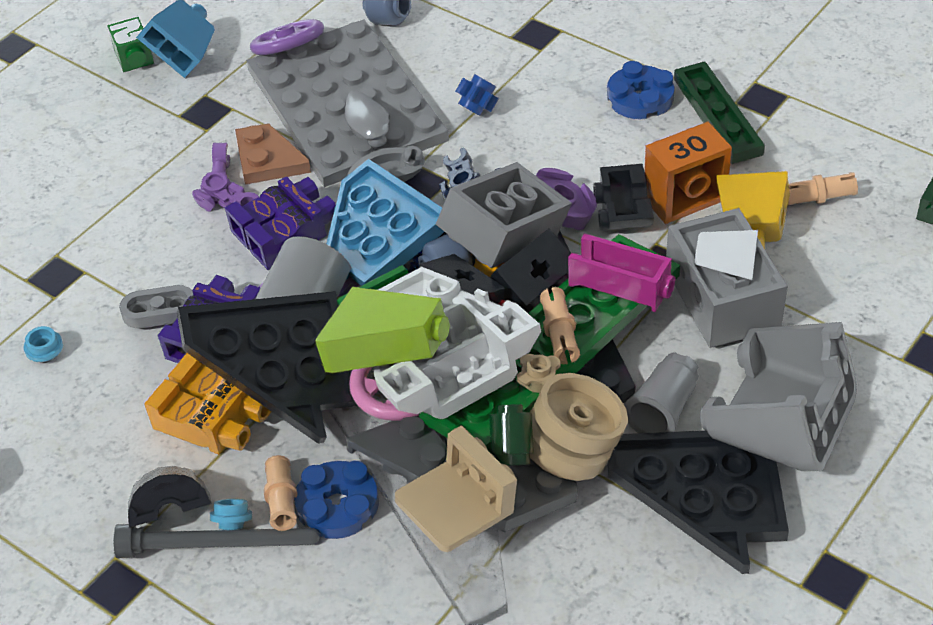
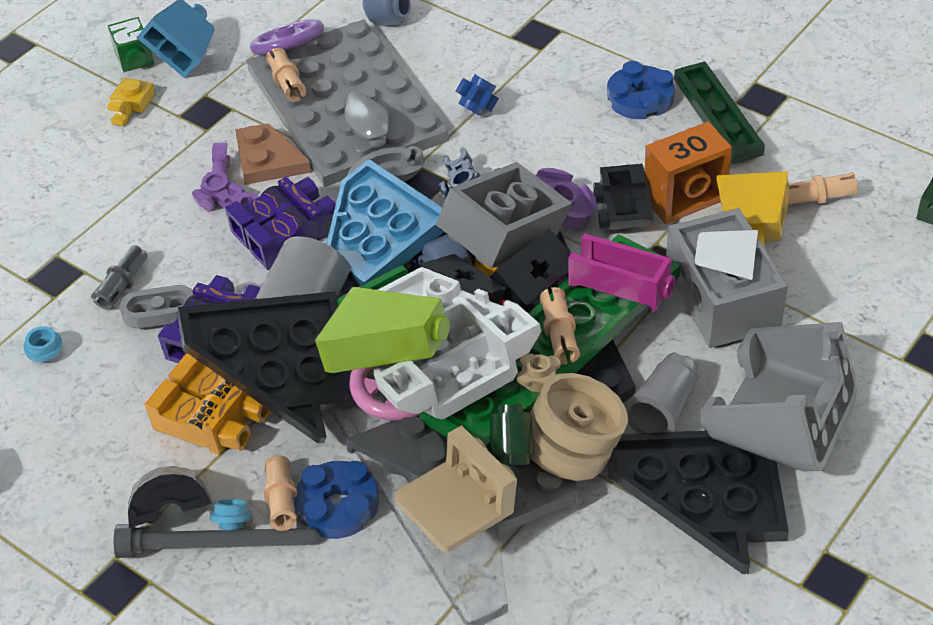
(119, 278): none -> dark grey axle
(129, 97): none -> yellow plate
(286, 74): none -> light nougat pin

